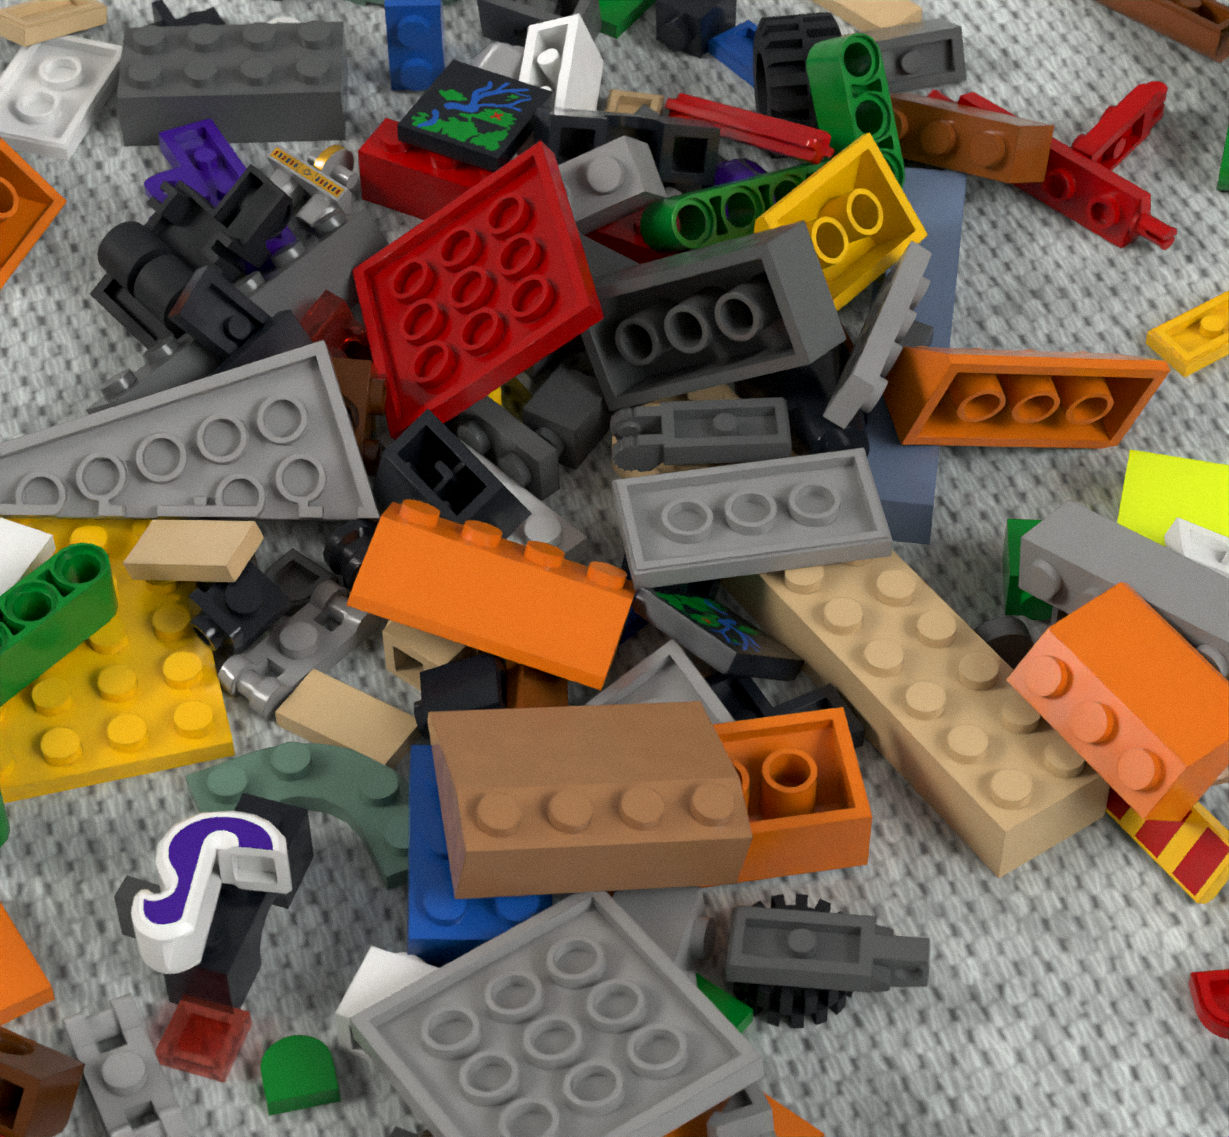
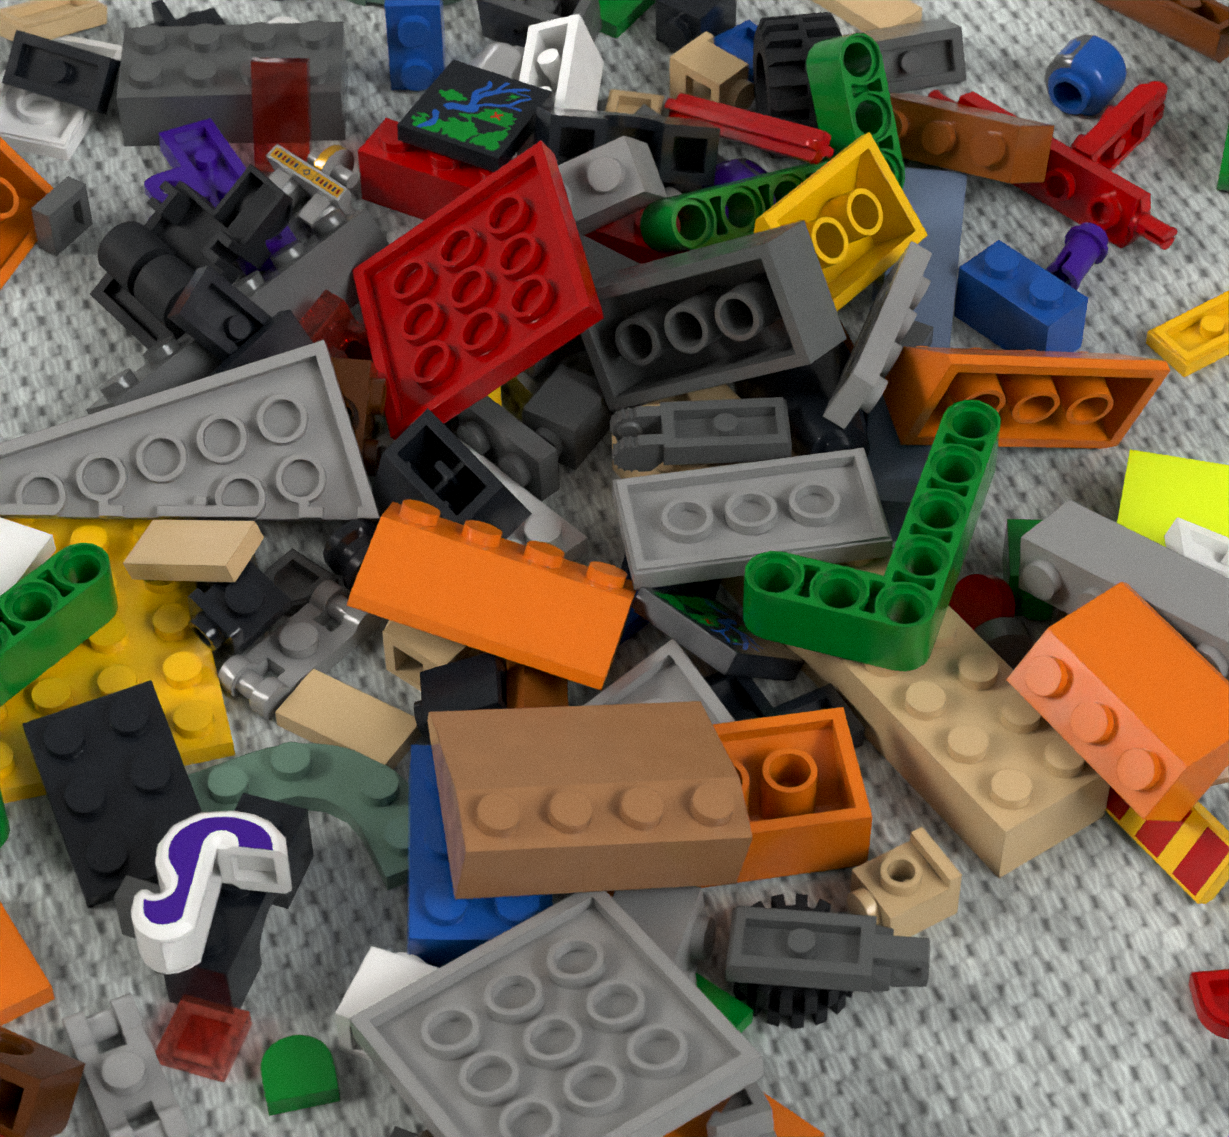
(61, 72): none -> black plate
(62, 216): none -> dark grey tile
(112, 785): none -> black plate
(281, 107): none -> clear red tile
(710, 74): none -> tan brick
(898, 615): none -> green beam
(907, 886): none -> tan brick
(982, 599): none -> red tile
(1019, 302): none -> blue brick
(1083, 247): none -> dark purple pin
(1085, 75): none -> blue head

